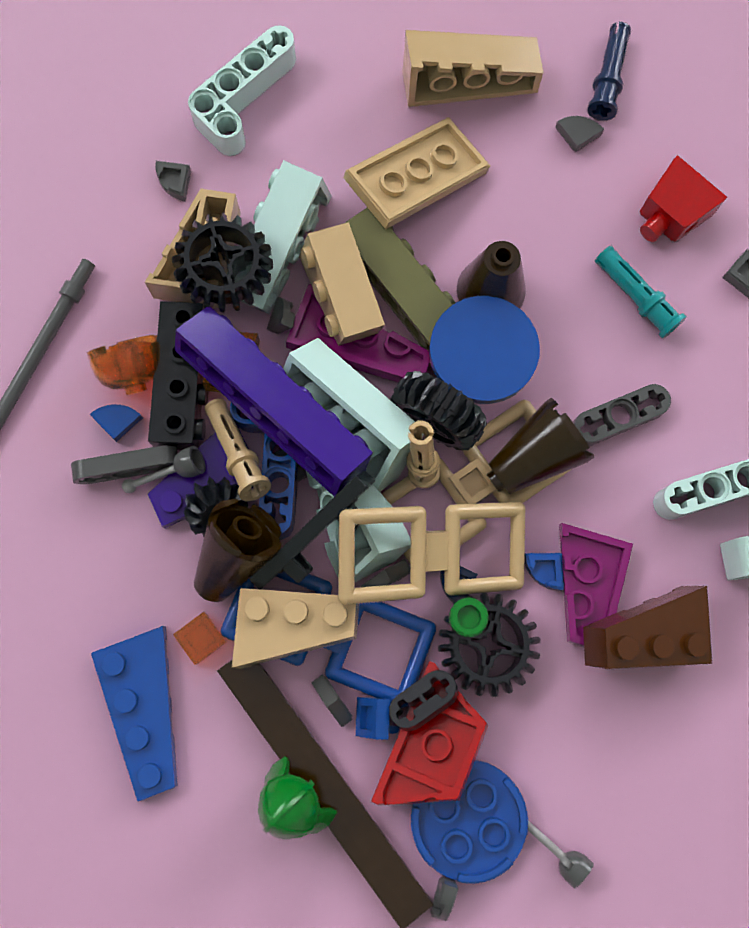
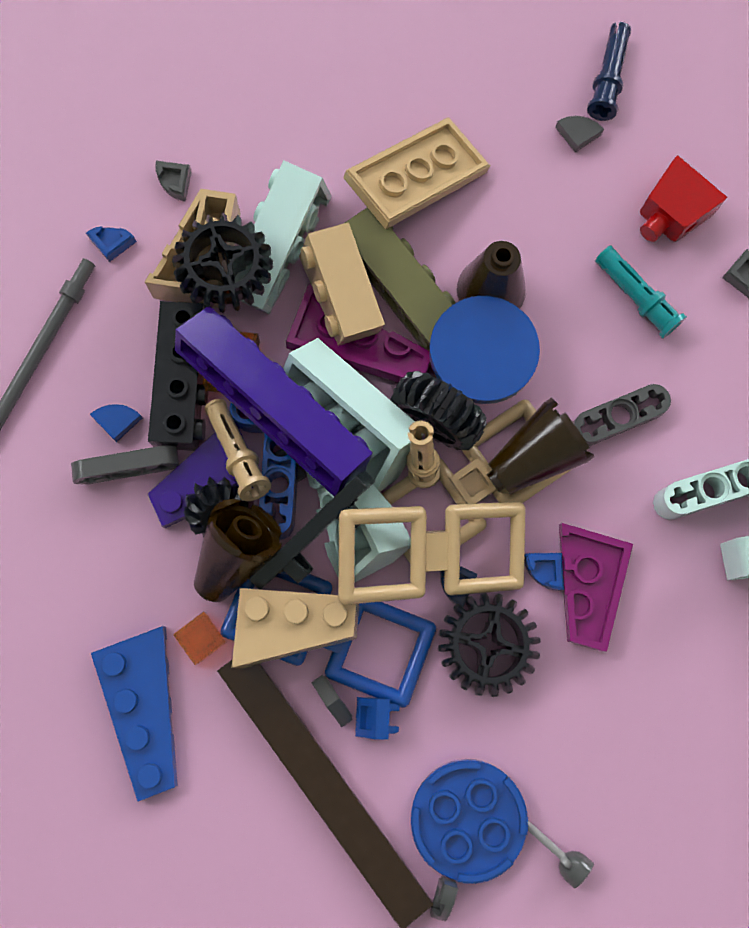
(111, 241): none -> blue tile
(126, 364): clear orange cylinder -> none
(186, 463): dark grey hinge -> none
(273, 56): light aqua beam -> none
(281, 317): dark grey tile -> none
(290, 805): green helmet -> none
(389, 575): dark grey tile -> none
(418, 692): black beam -> none
(435, 758): red wing -> none
(468, 66): tan wedge -> none
(468, 617): green tile -> none
(653, 634): reddish brown wedge -> none

